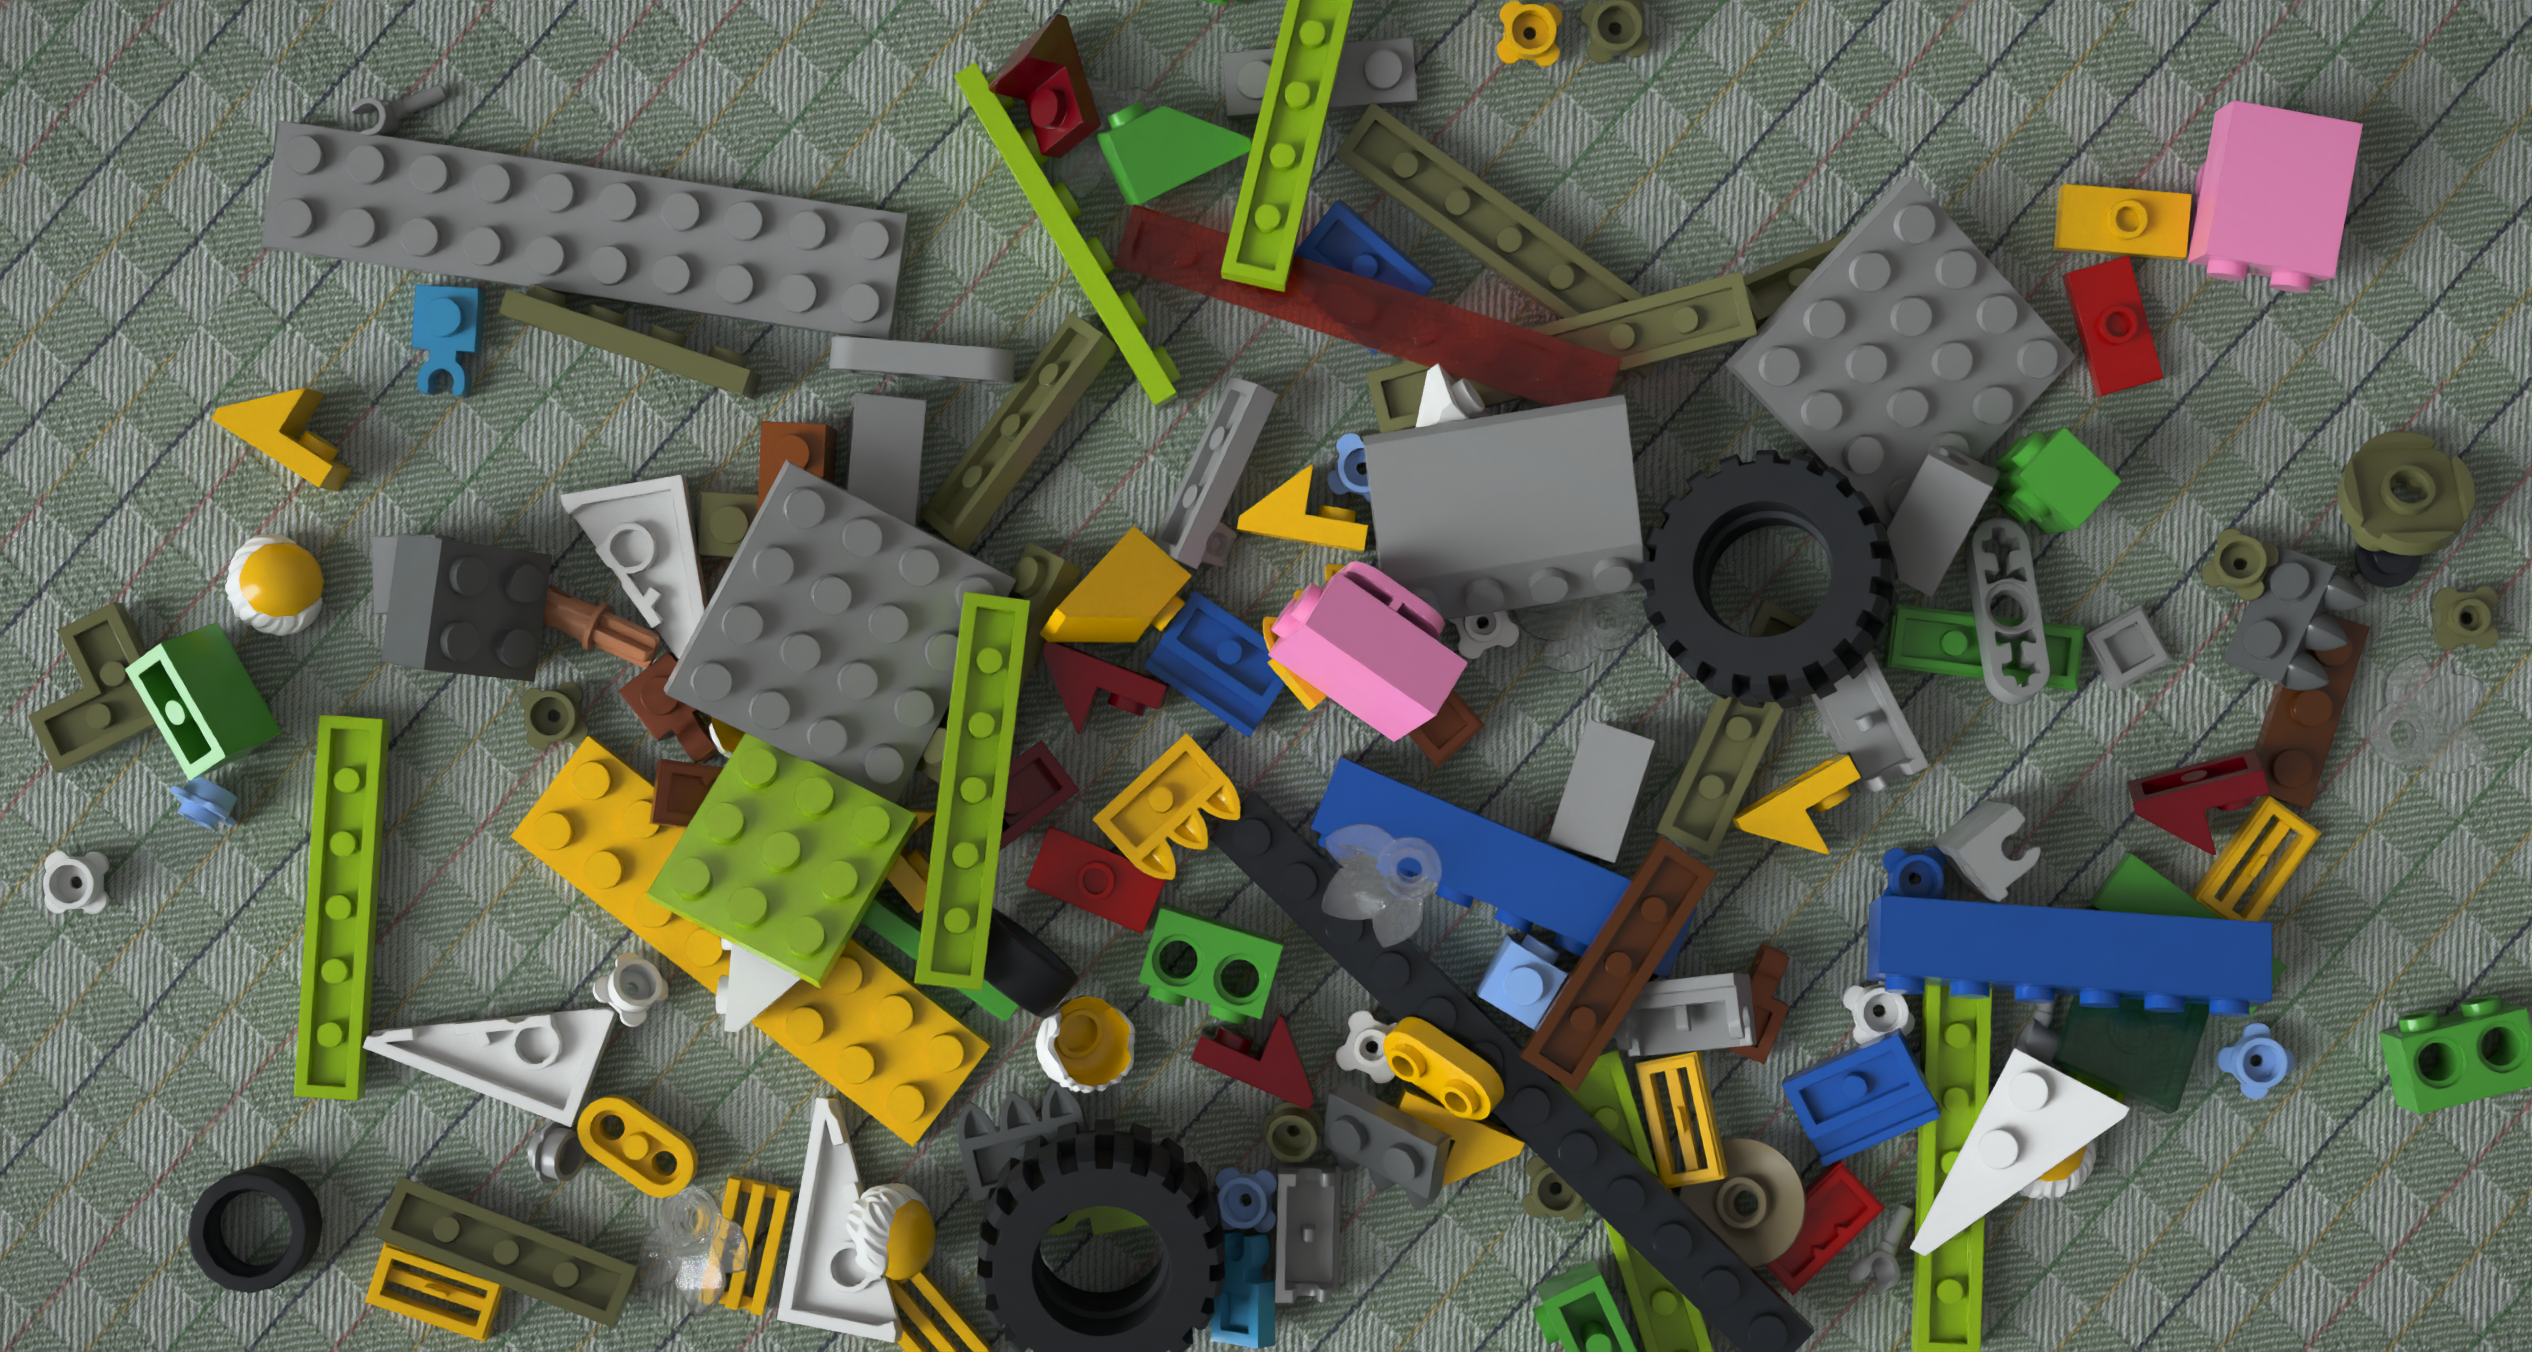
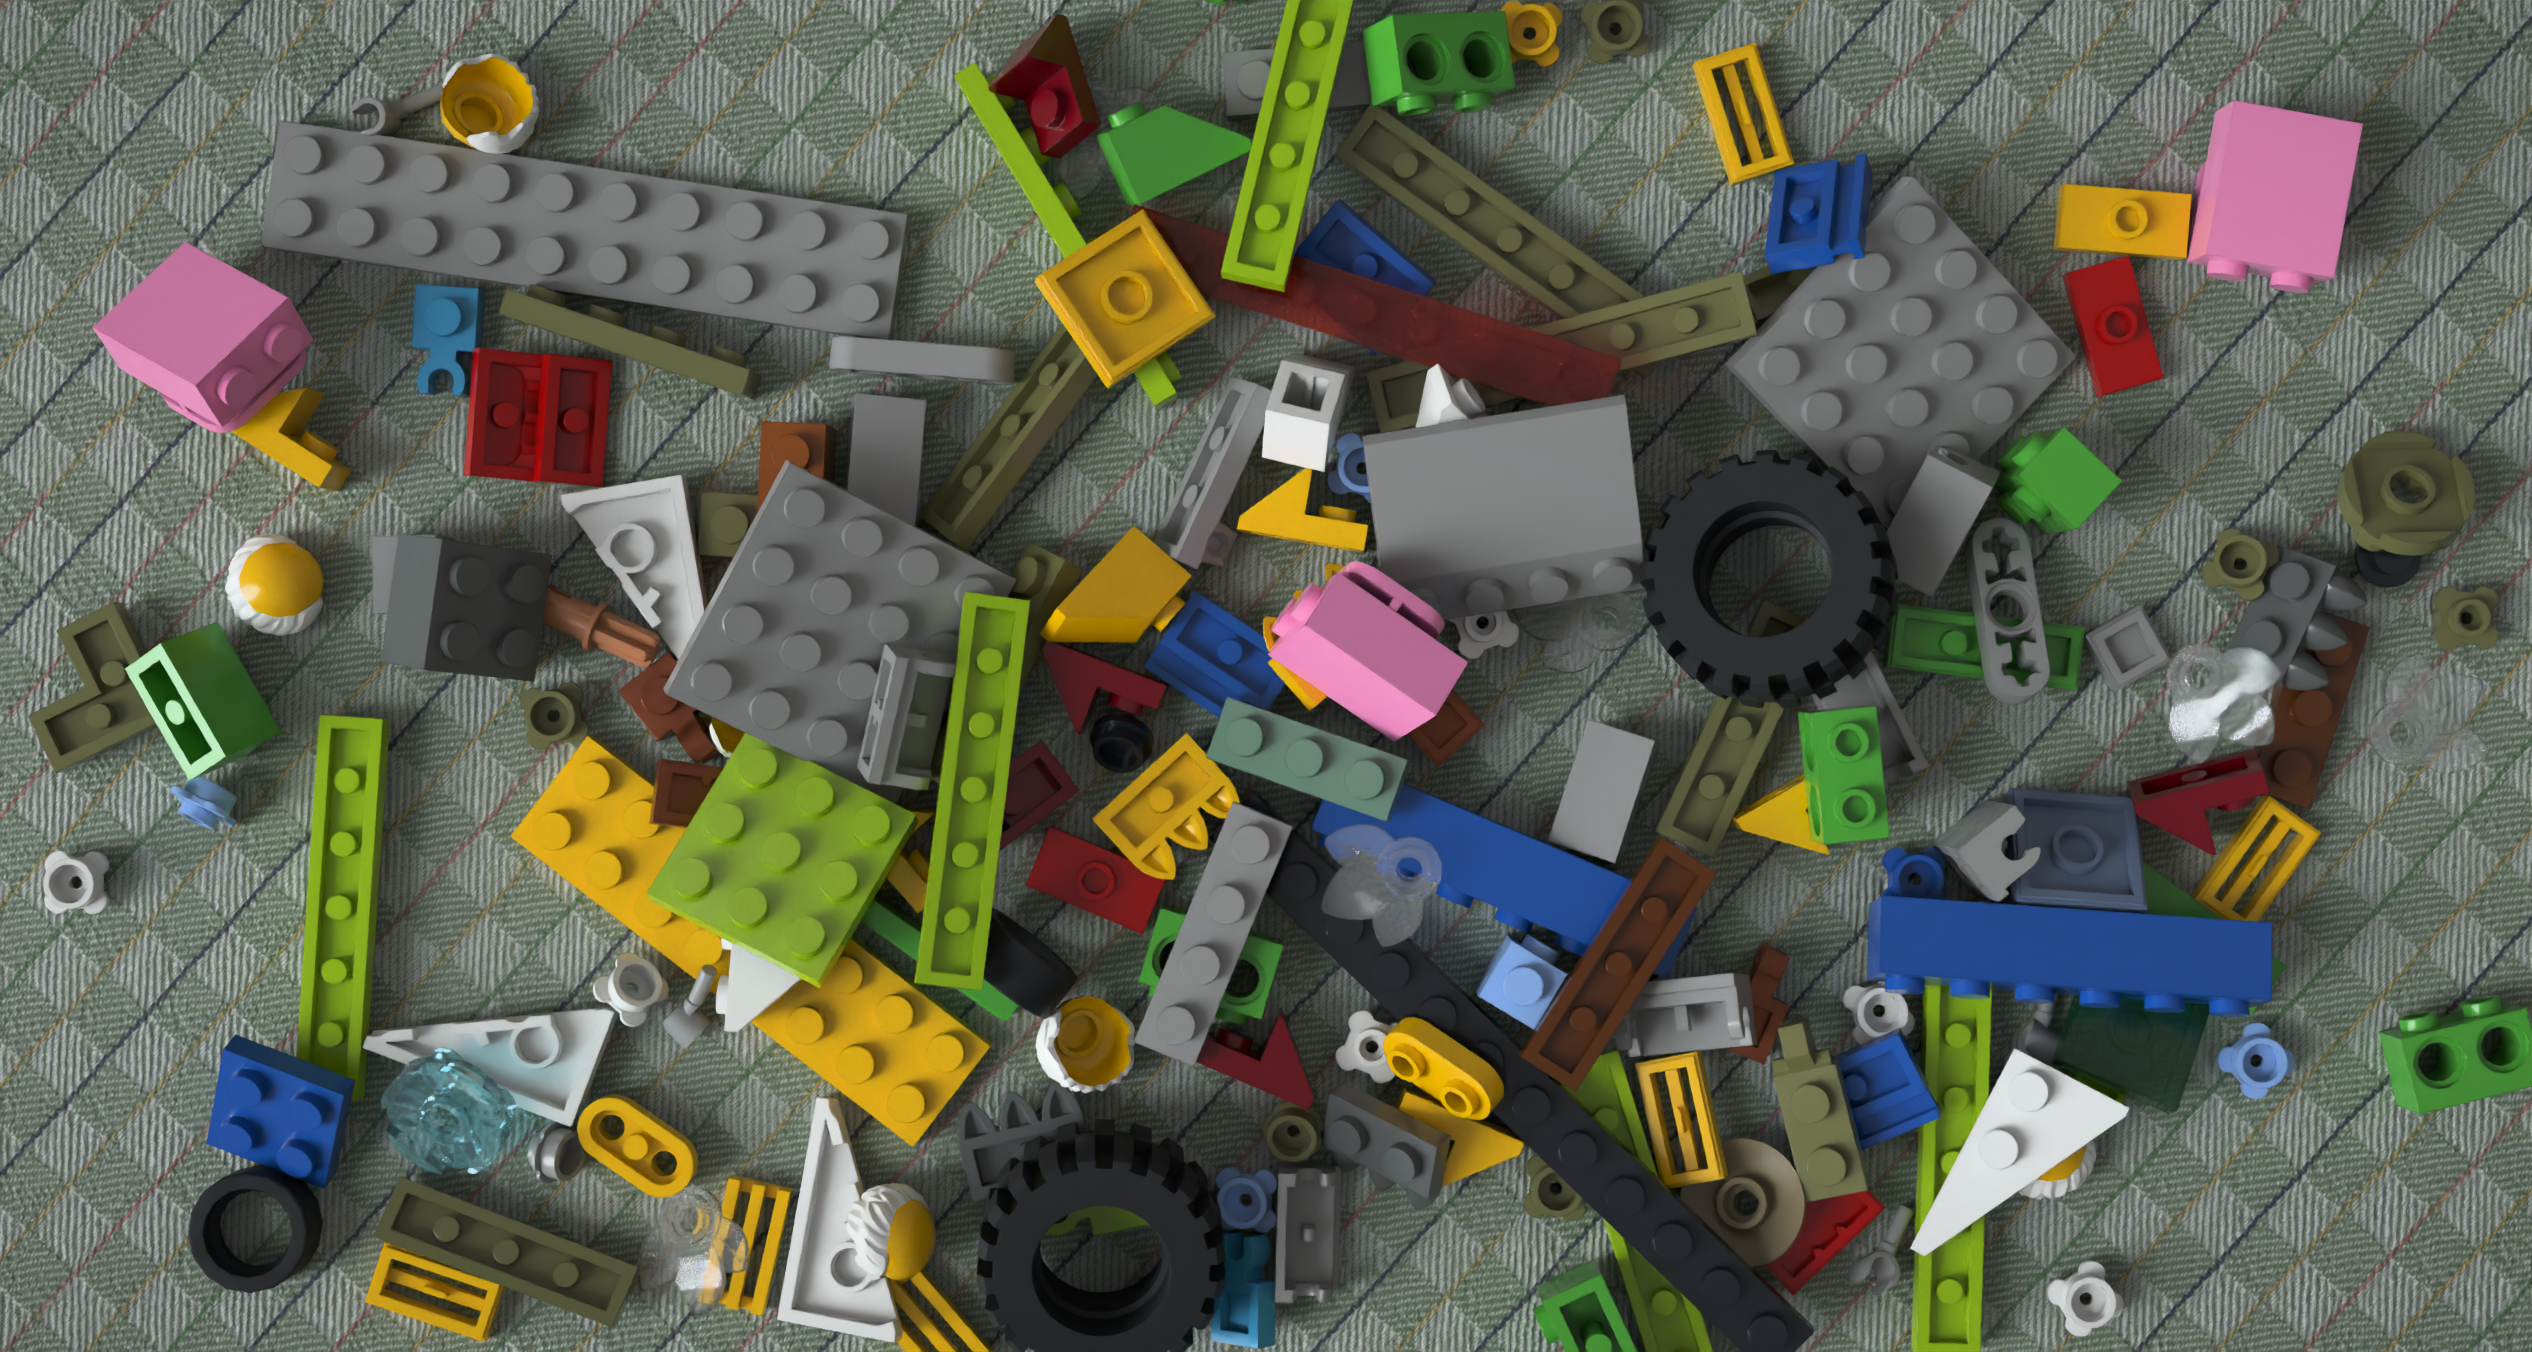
(207, 339): none -> bright pink brick
(280, 1111): none -> blue plate
(463, 1089): none -> clear light blue plate
(489, 103): none -> yellow hair
(537, 417): none -> red slope
(687, 1020): none -> light grey hand
(905, 716): none -> light grey hinge
(1121, 742): none -> black plate
(1125, 298): none -> yellow tile
(1213, 933): none -> light grey plate
(1305, 410): none -> white slope
(1308, 759): none -> sand green plate
(1437, 50): none -> bright green brick
(1758, 166): none -> yellow tile
(1817, 1116): none -> olive hinge
(1818, 214): none -> blue plate
(1843, 774): none -> bright green brick
(2086, 853): none -> sand blue tile
(2103, 1303): none -> white plate
(2227, 705): none -> clear plate

